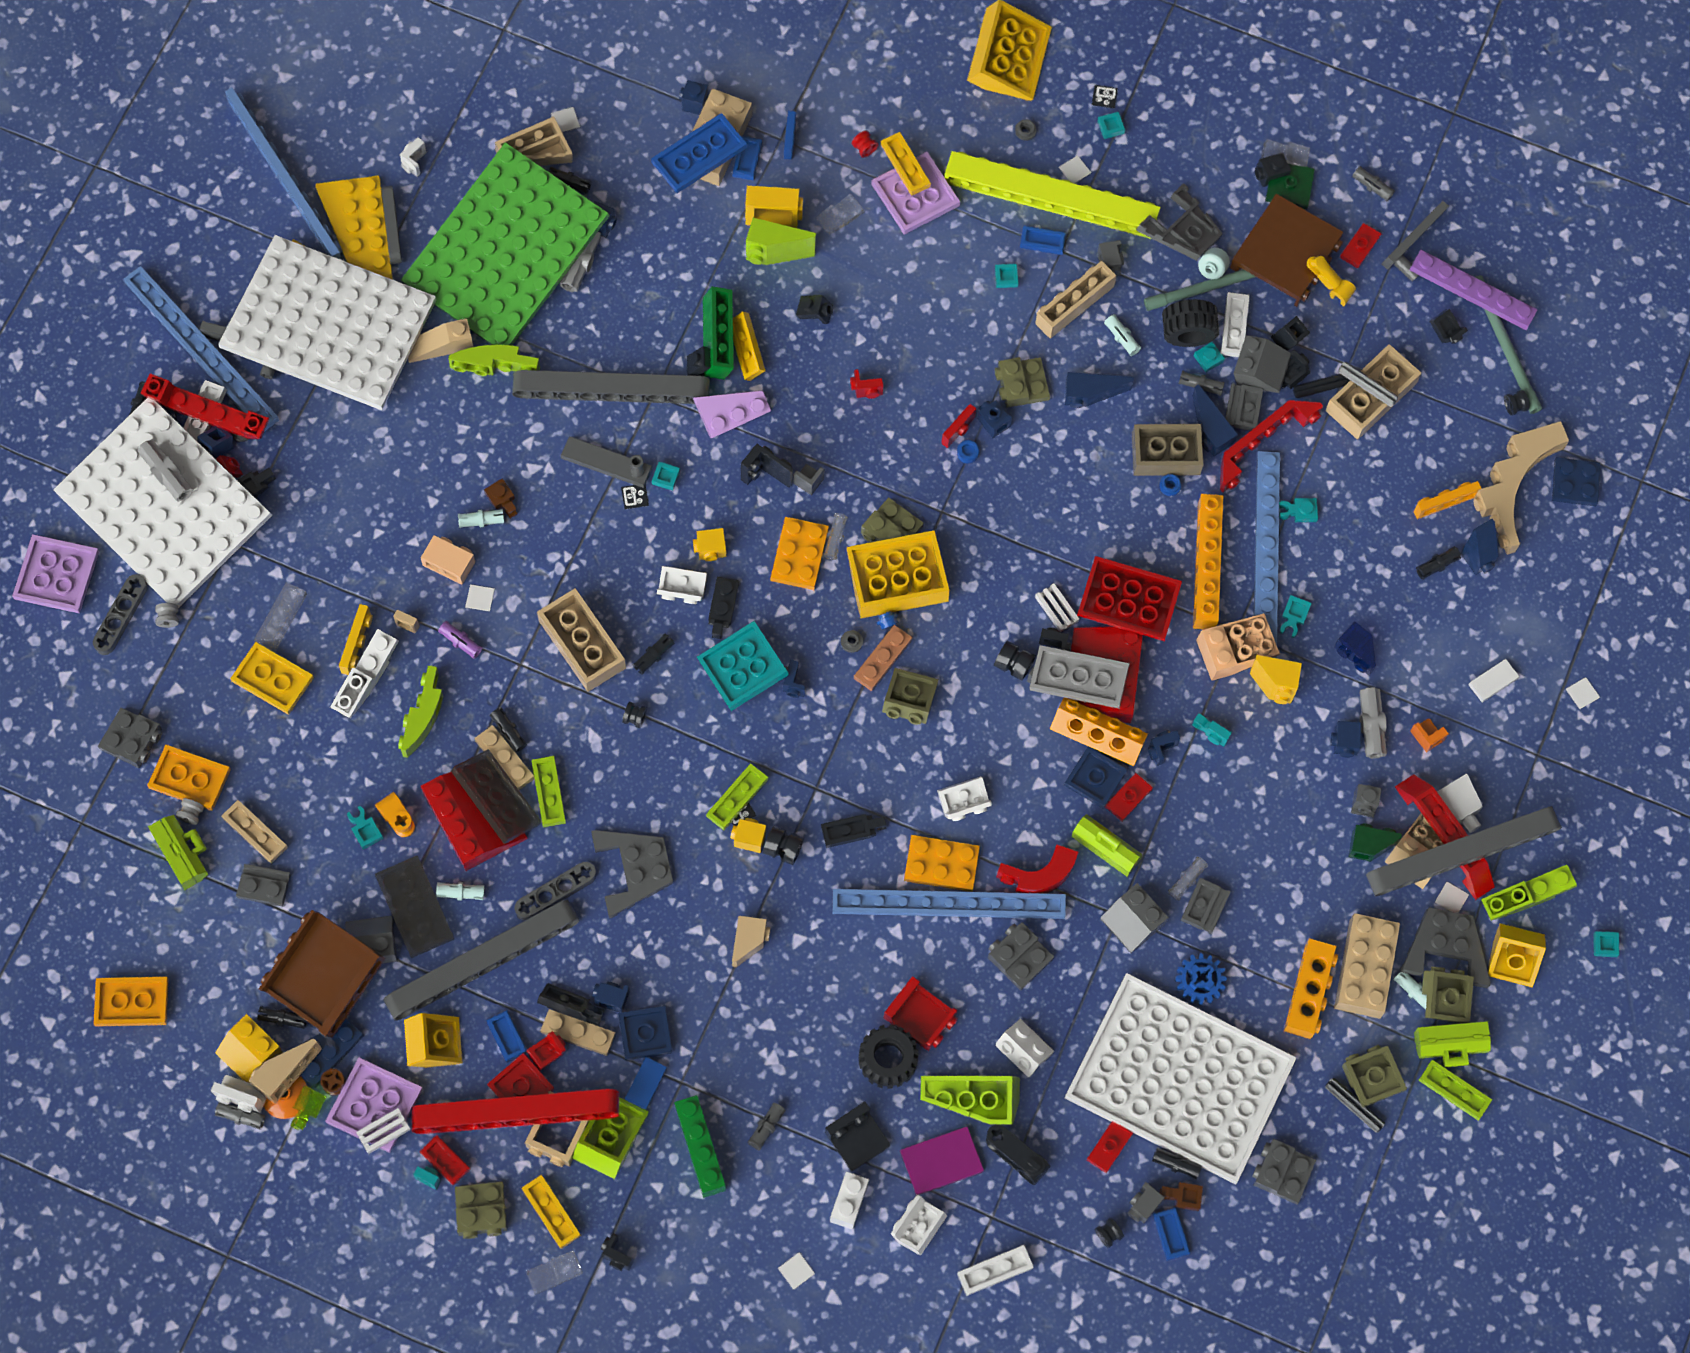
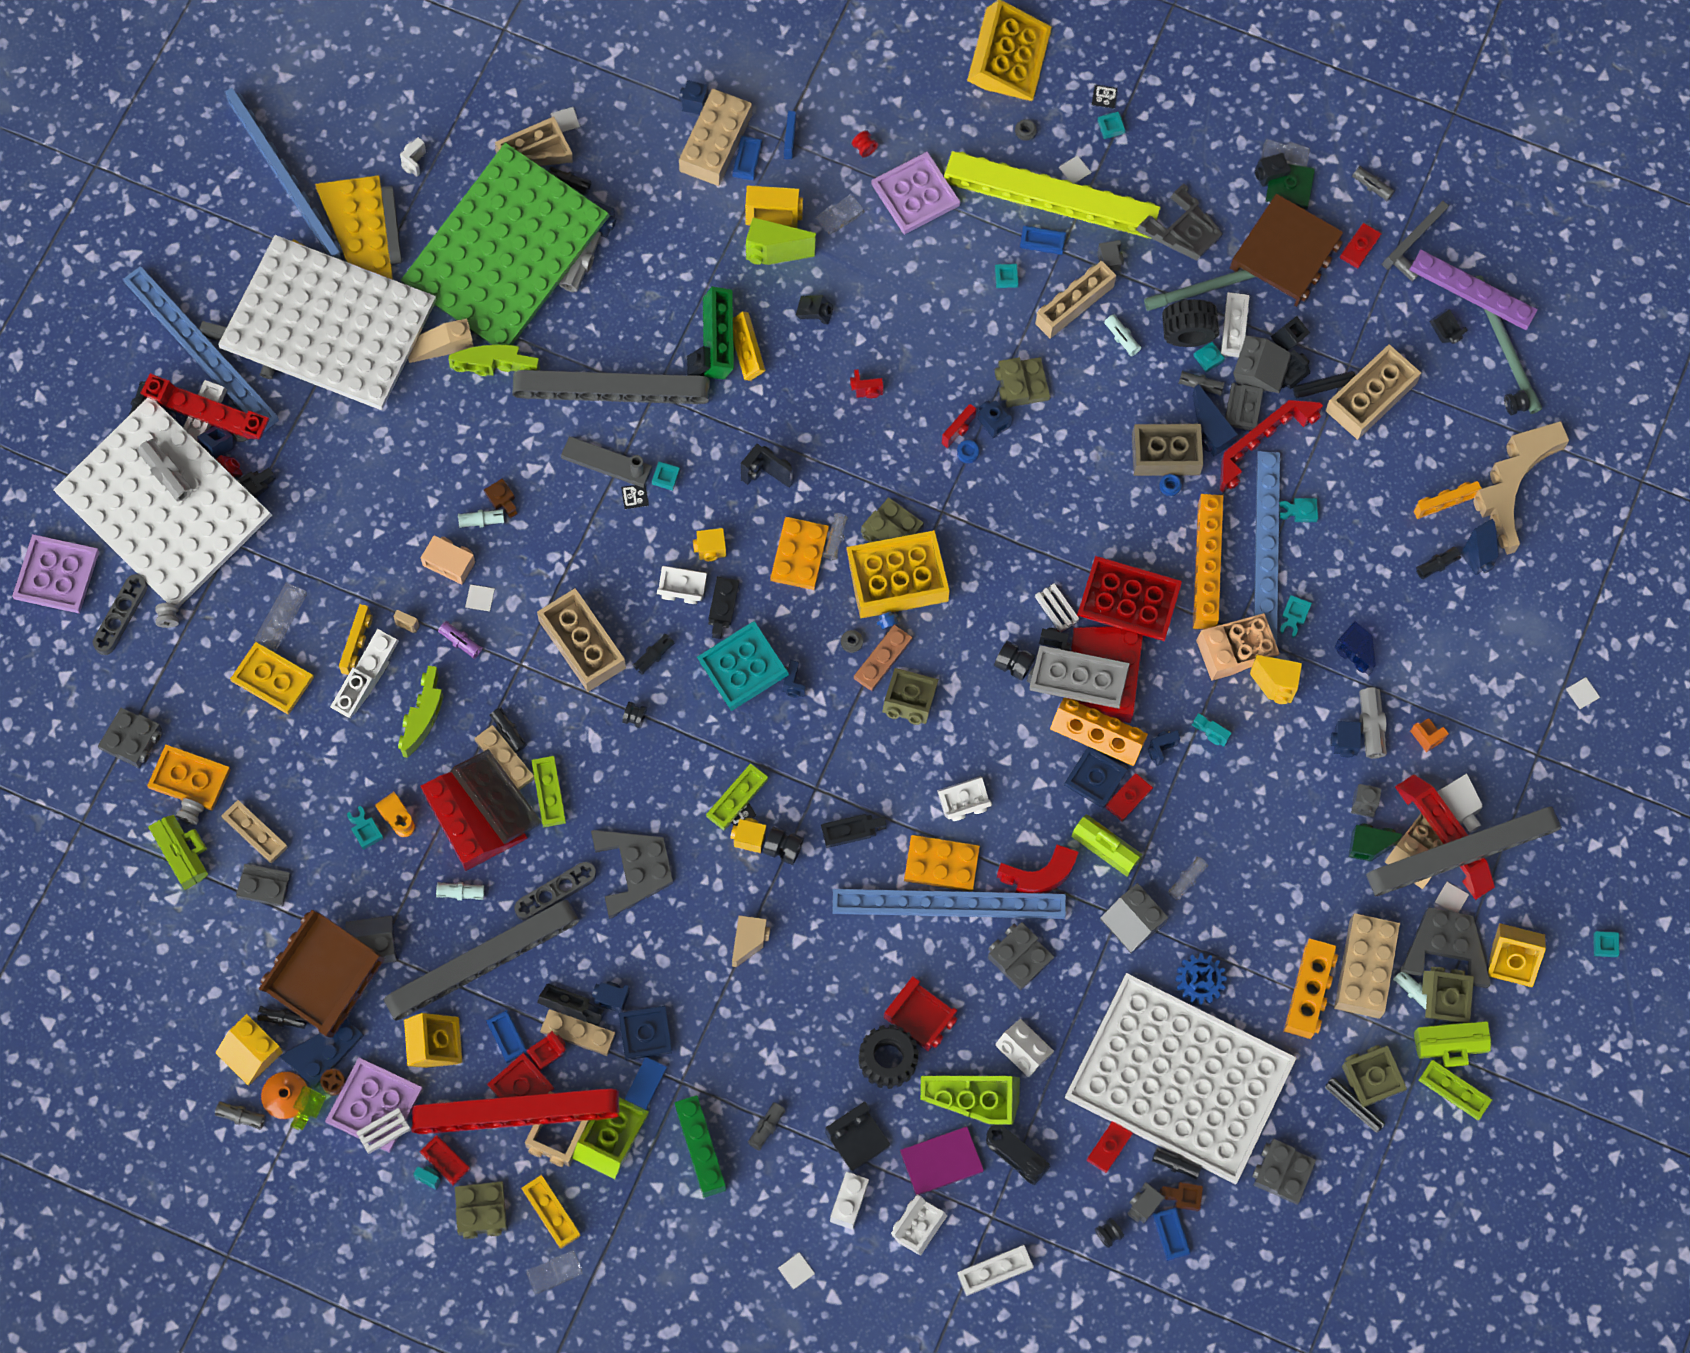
(131, 1001): light orange plate -> none
(239, 1093): white bracket -> none
(280, 1072): tan slope -> none
(414, 906): clear smoke plate -> none
(617, 1259): black bracket -> none
(699, 153): blue plate -> none
(729, 411): lavender wing -> none
(809, 478): dark grey panel -> none
(905, 163): yellow plate -> none
(1088, 389): dark blue slope -> none
(1205, 905): dark grey plate -> none
(1214, 263): light aqua head -> none
(1340, 287): yellow piece -> none
(1368, 384): axle -> none
(1493, 680): white tile -> none
(1529, 893): lime slope -> none
(1576, 481): dark blue plate -> none

